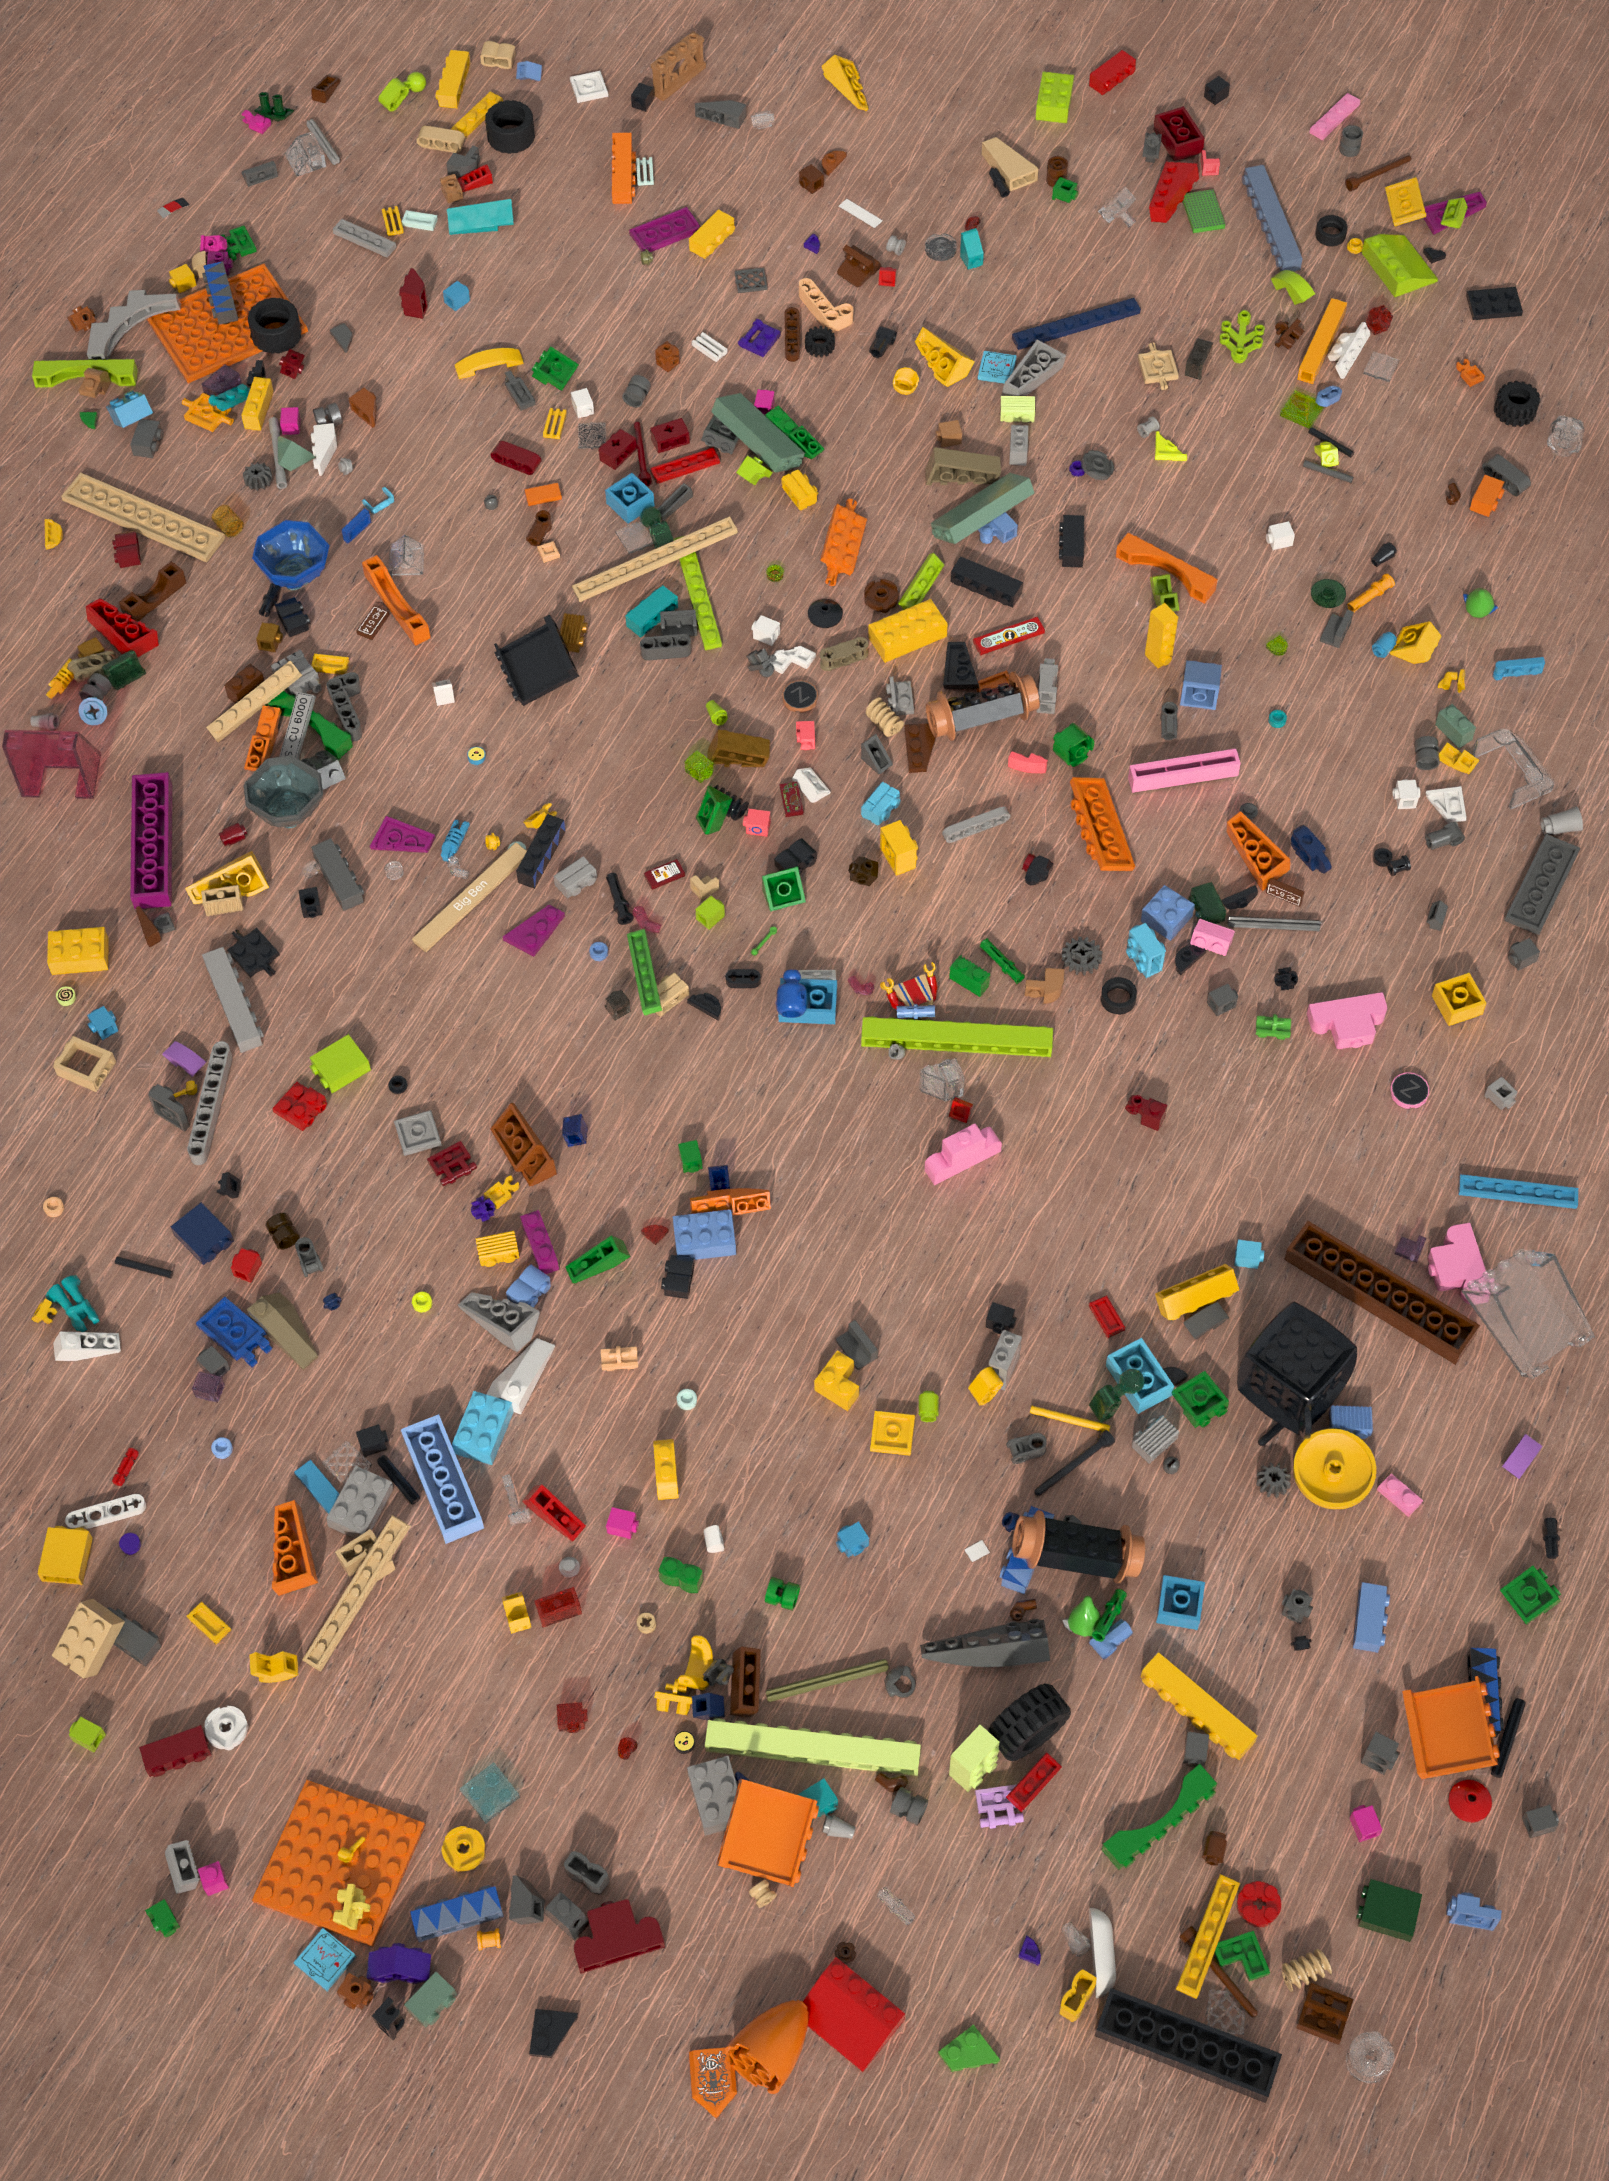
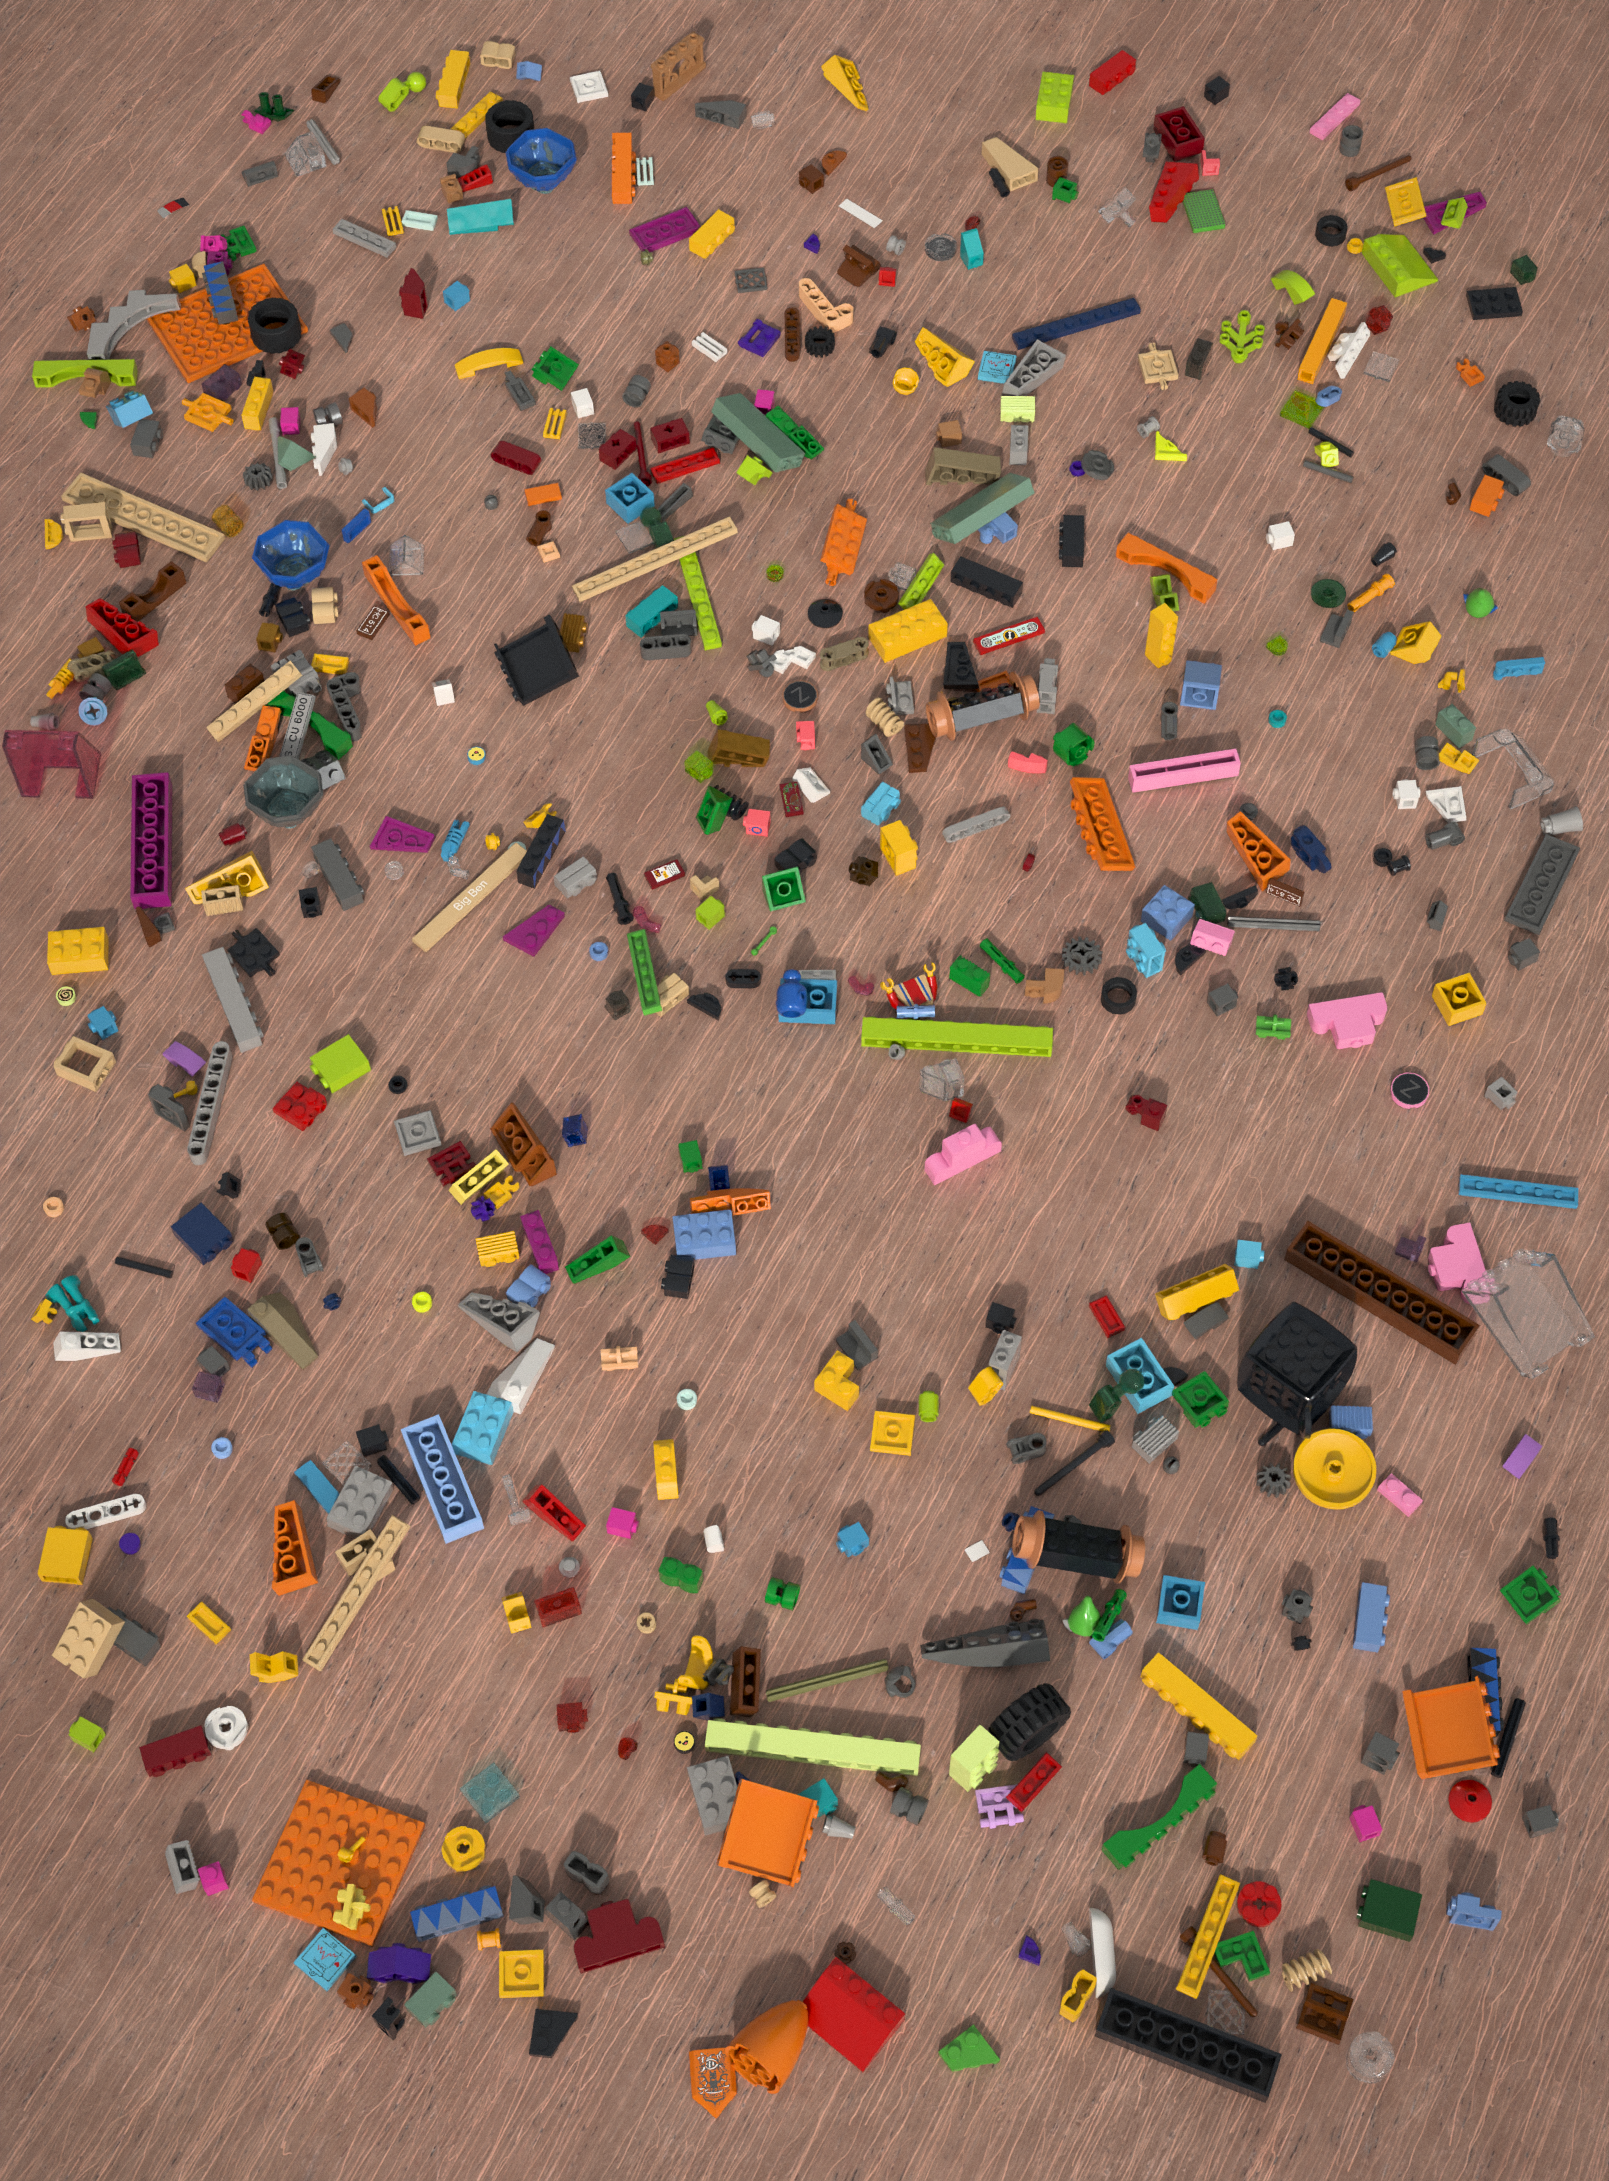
(87, 512): none -> tan window
(163, 1918): green brick -> none
(230, 397): teal plate -> none
(324, 605): none -> tan brick
(478, 1177): none -> light yellow brick
(521, 1973): none -> yellow plate
(541, 159): none -> rock
(799, 489): yellow brick -> none
(902, 575): none -> clear brick
(1038, 870): black rock -> none
(1272, 218): sand blue brick -> none
(1524, 270): none -> clear green brick

